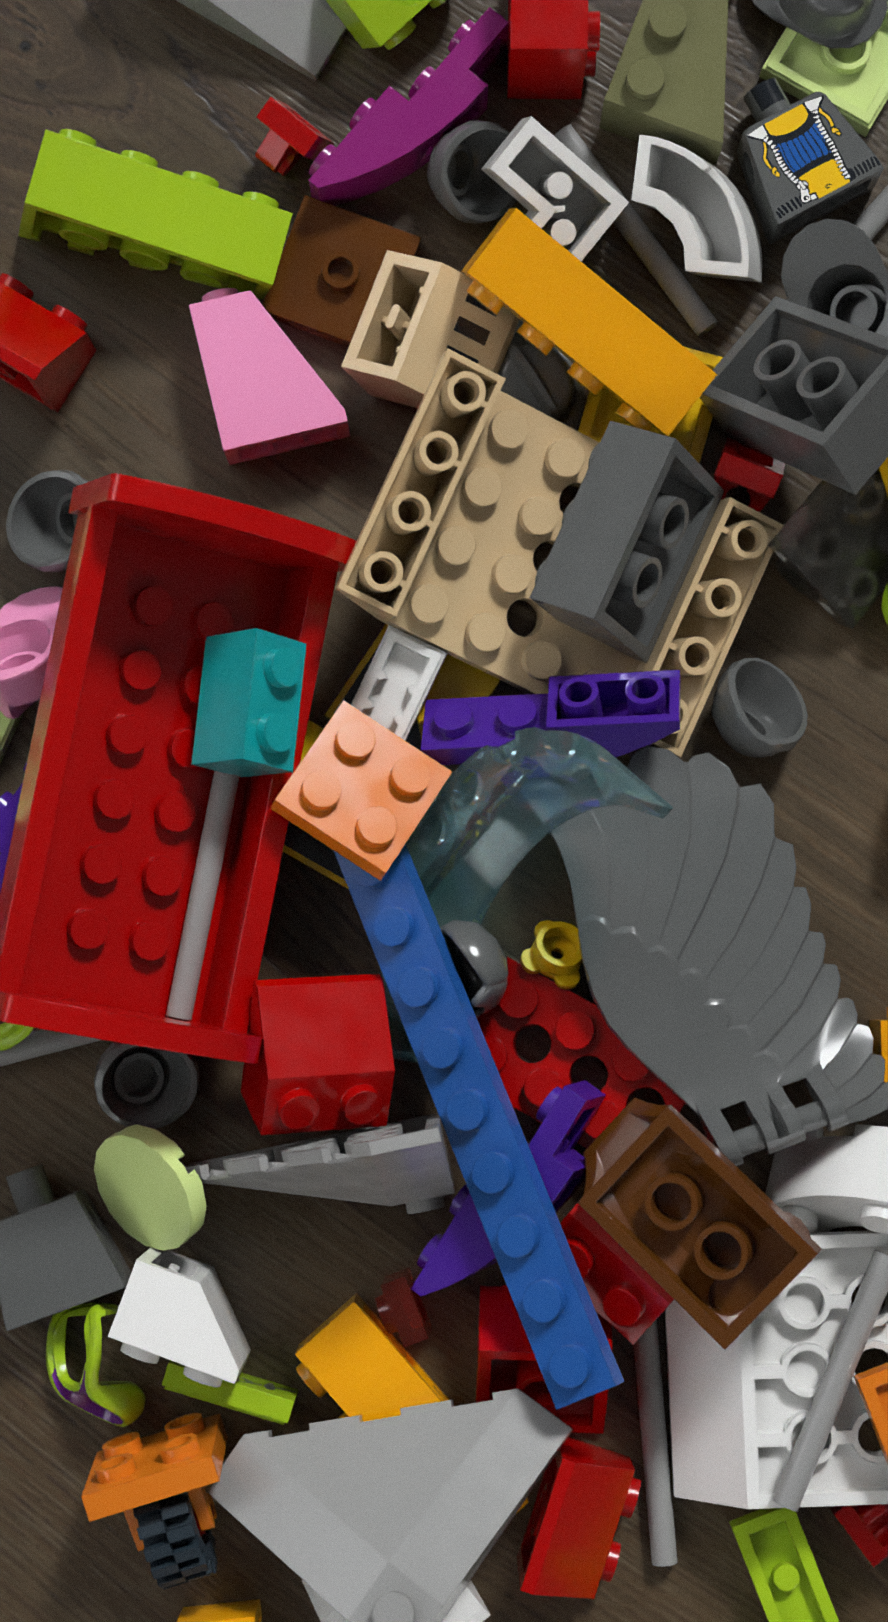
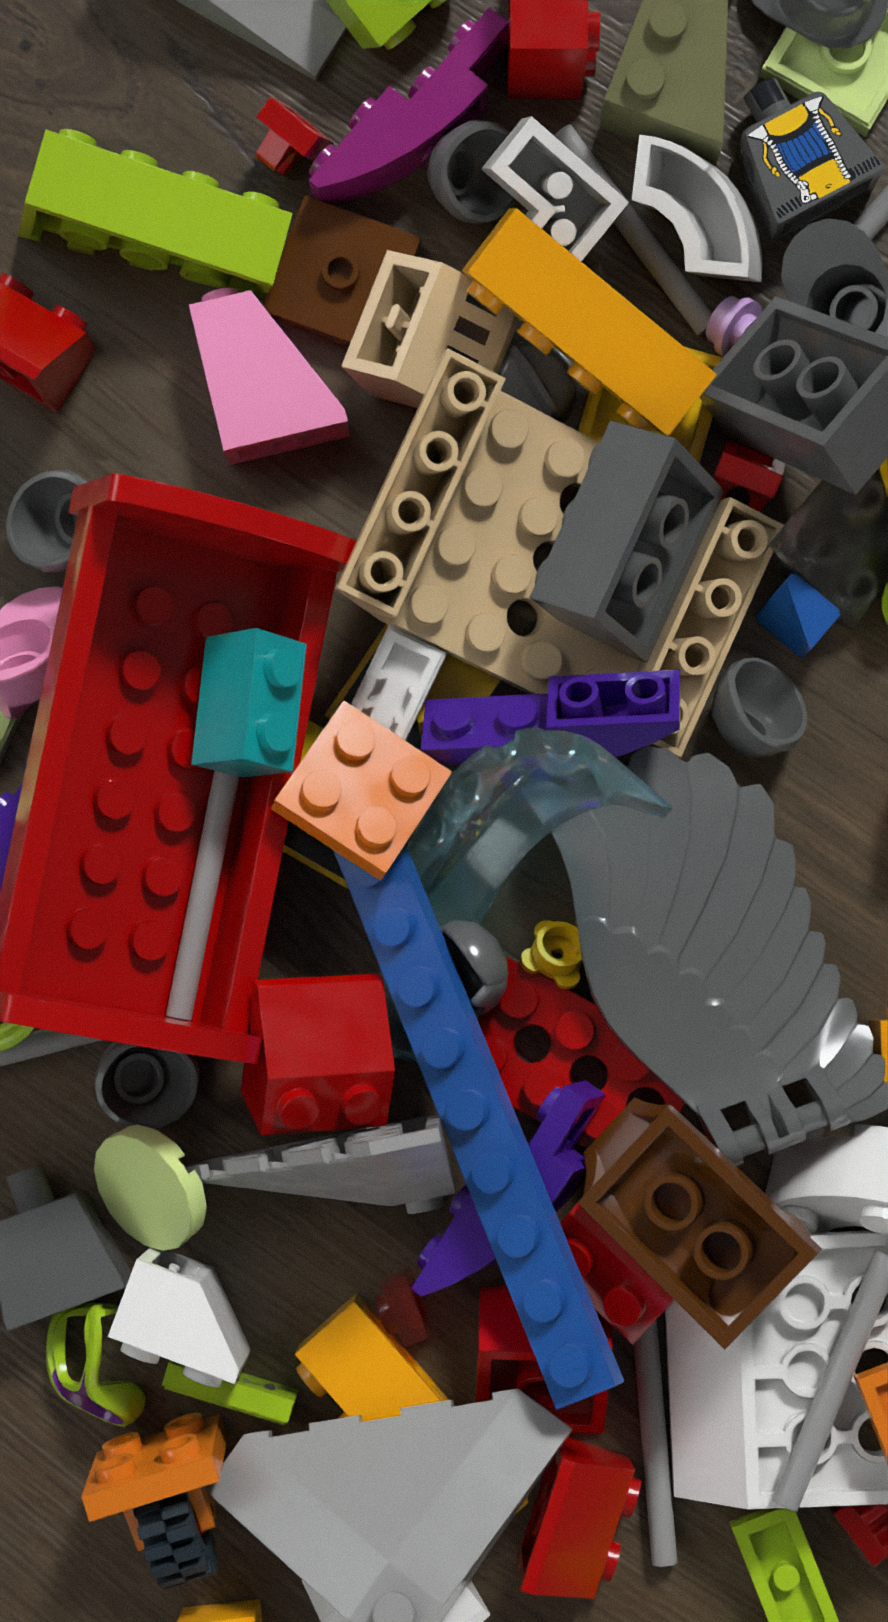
(730, 322): none -> lavender plate
(797, 615): none -> blue slope

